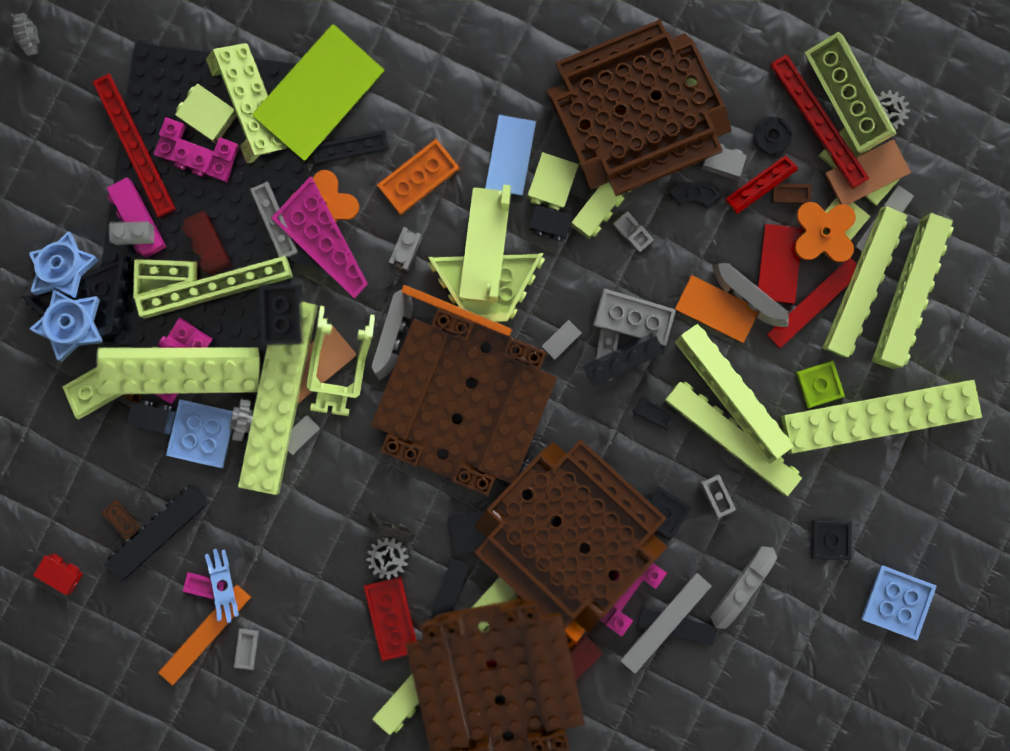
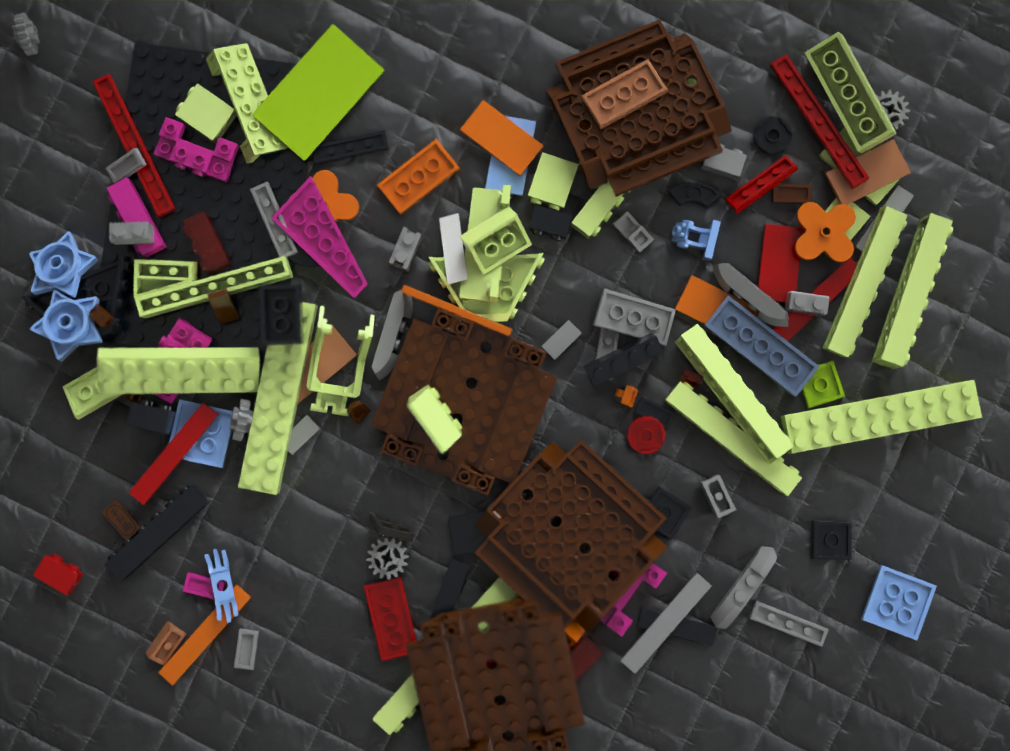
(101, 316): none -> reddish brown piece
(126, 165): none -> light grey tile
(165, 643): none -> nougat slope
(173, 453): none -> red tile
(223, 306): none -> reddish brown tile
(357, 411): none -> reddish brown tile
(435, 417): none -> yellowish green slope
(453, 248): none -> white sticker
(496, 240): none -> yellowish green slope
(501, 138): none -> orange tile
(624, 94): none -> nougat tile
(628, 396): none -> orange tile
(646, 434): none -> red tile
(691, 378): none -> clear red tile
(706, 240): none -> light blue tile
(761, 346): none -> sand blue plate
(788, 623): none -> light grey tile
(806, 303): none -> light grey brick

